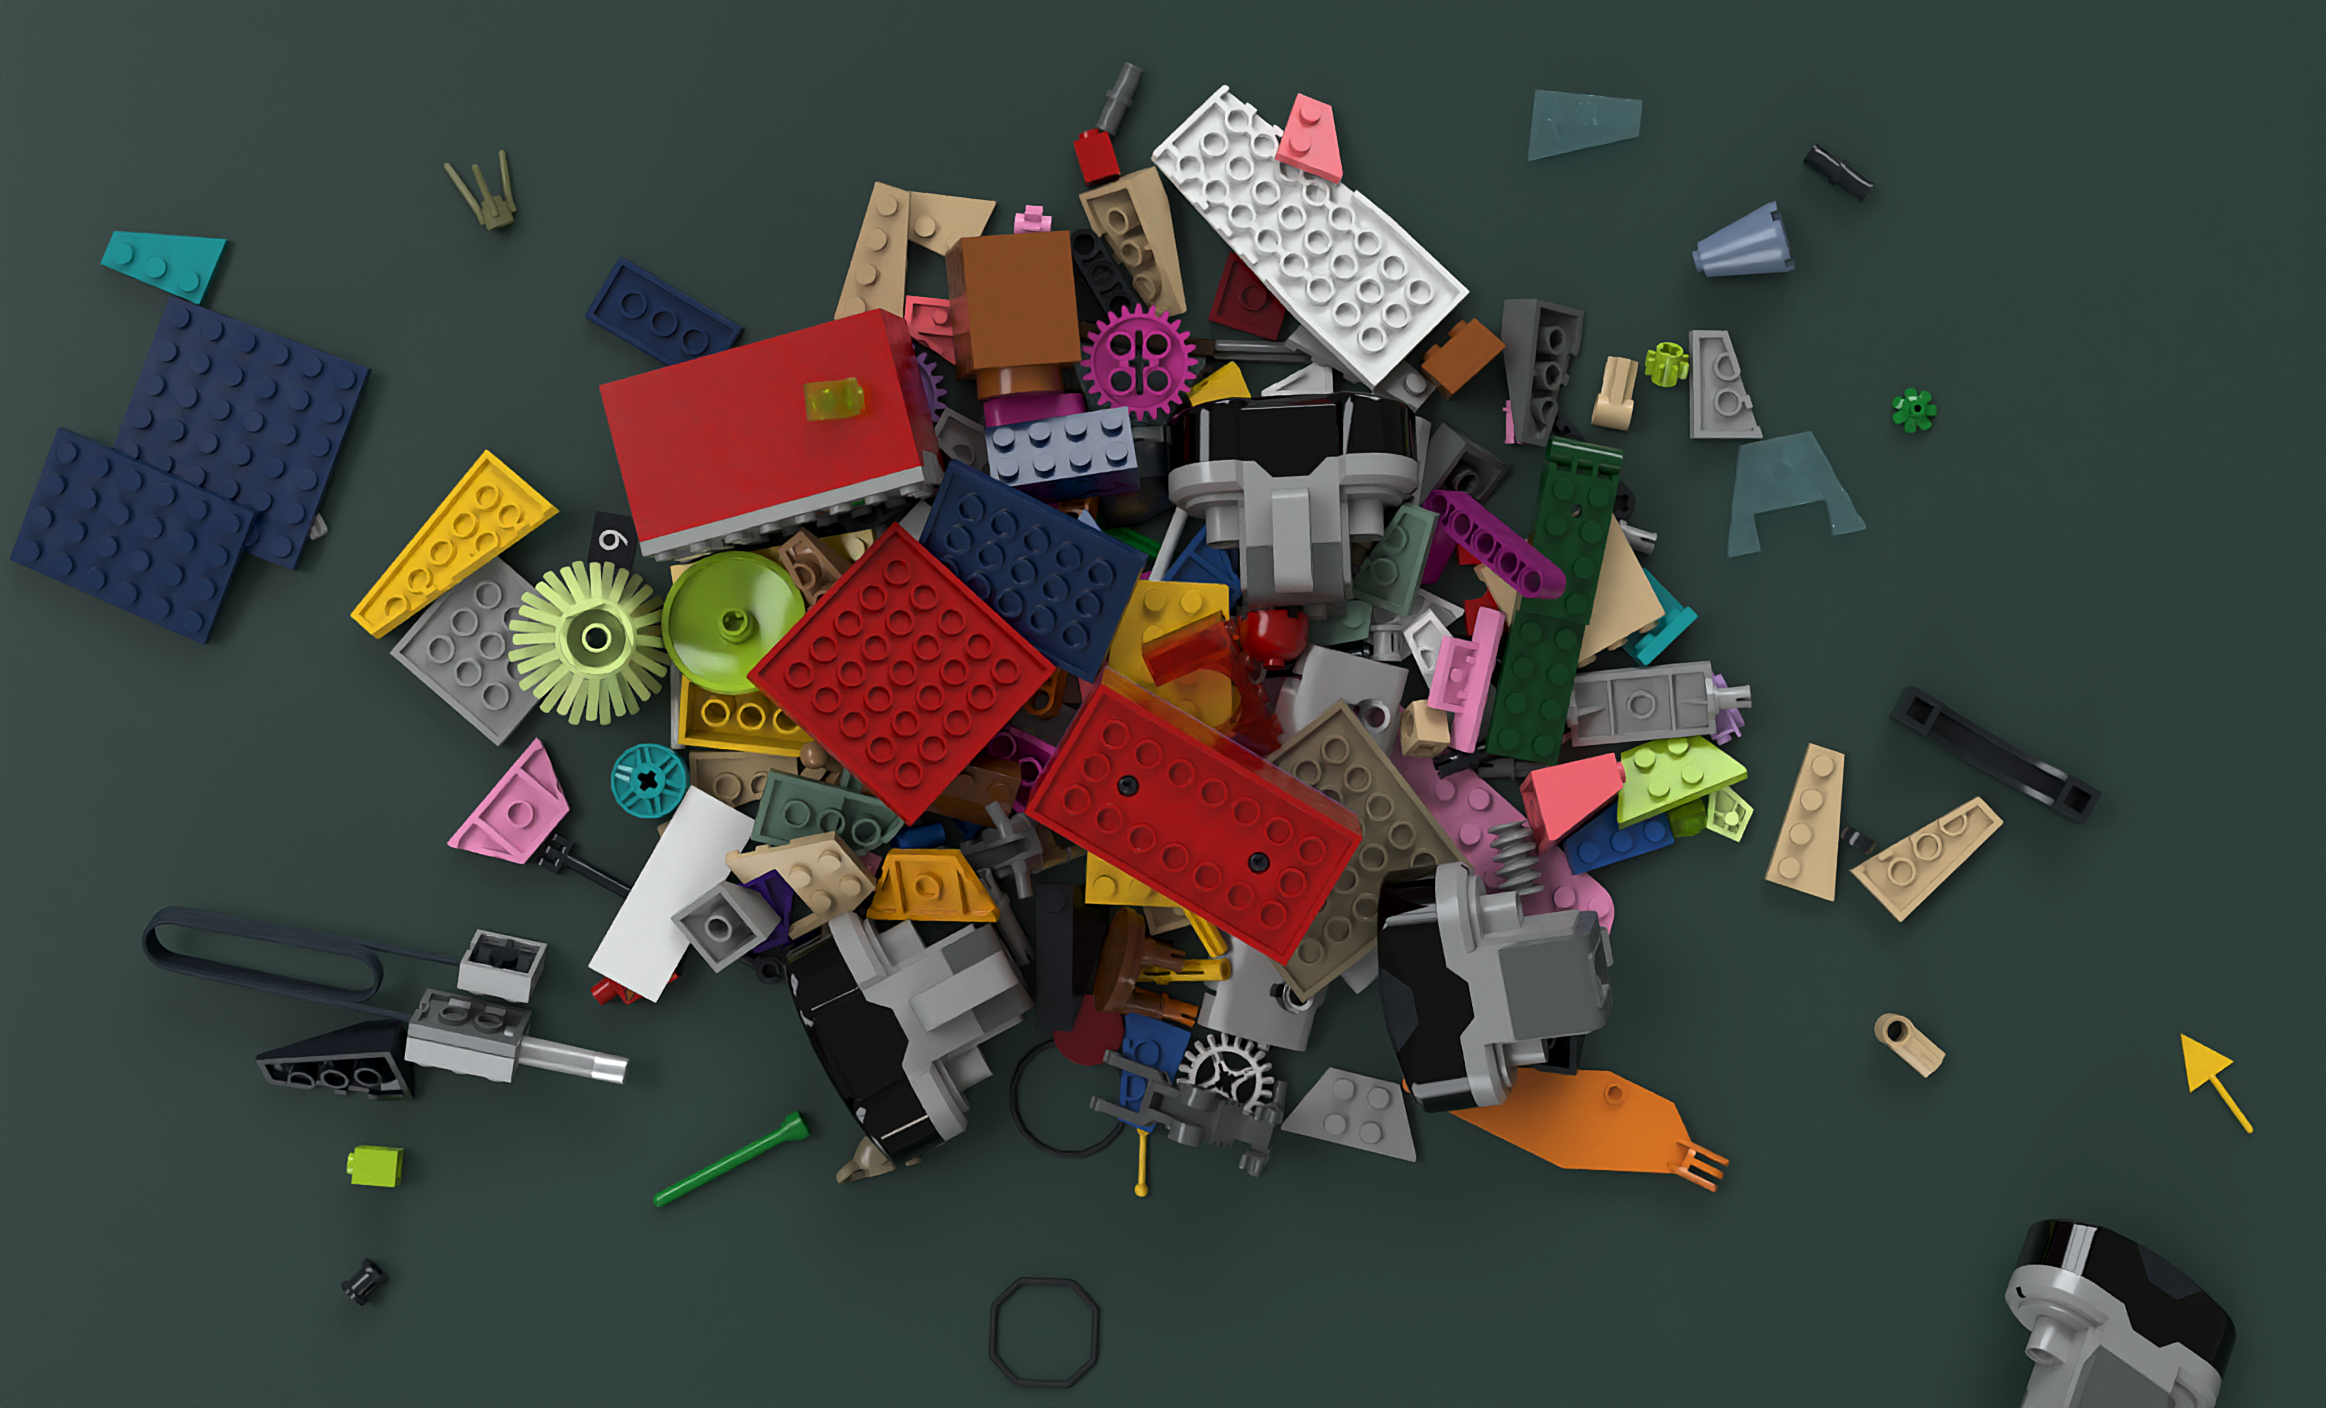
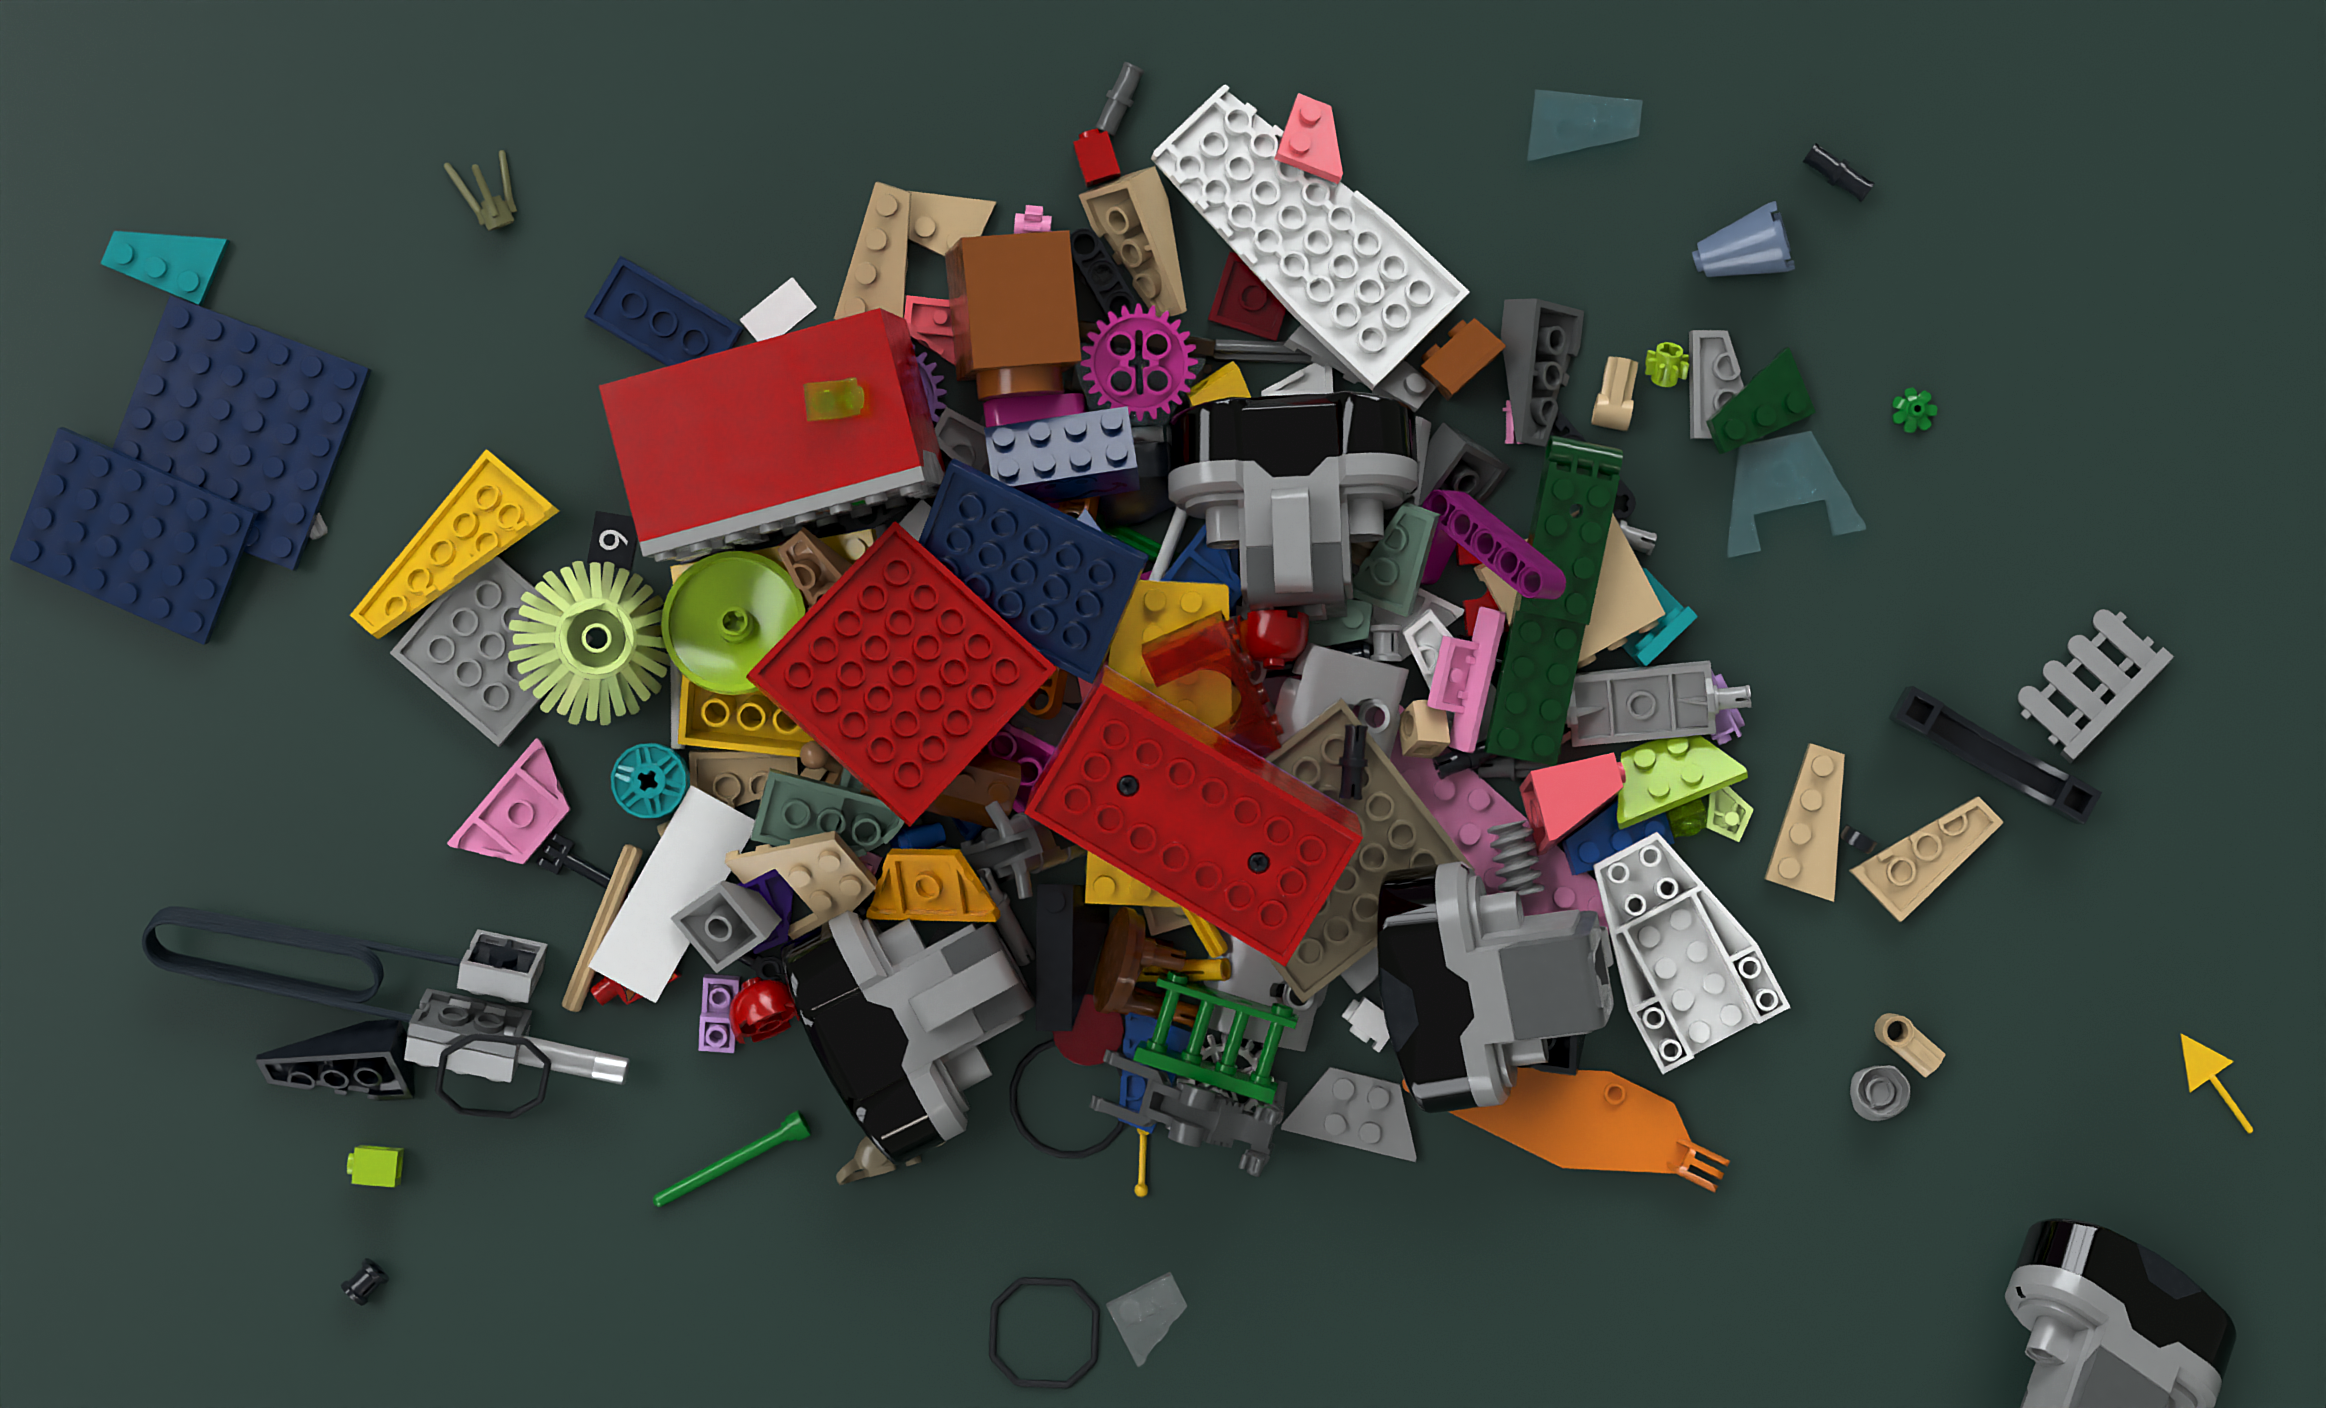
(498, 1039): none -> black piece
(607, 912): none -> tan axle
(715, 1027): none -> lavender slope
(761, 1010): none -> red cylinder
(778, 311): none -> white sticker
(1146, 1314): none -> clear wing
(1190, 1061): none -> green fence
(1353, 761): none -> black pin
(1367, 1022): none -> white brick
(1680, 954): none -> white wedge
(1764, 405): none -> dark green wing
(1879, 1092): none -> light grey hair
(2103, 669): none -> light grey fence

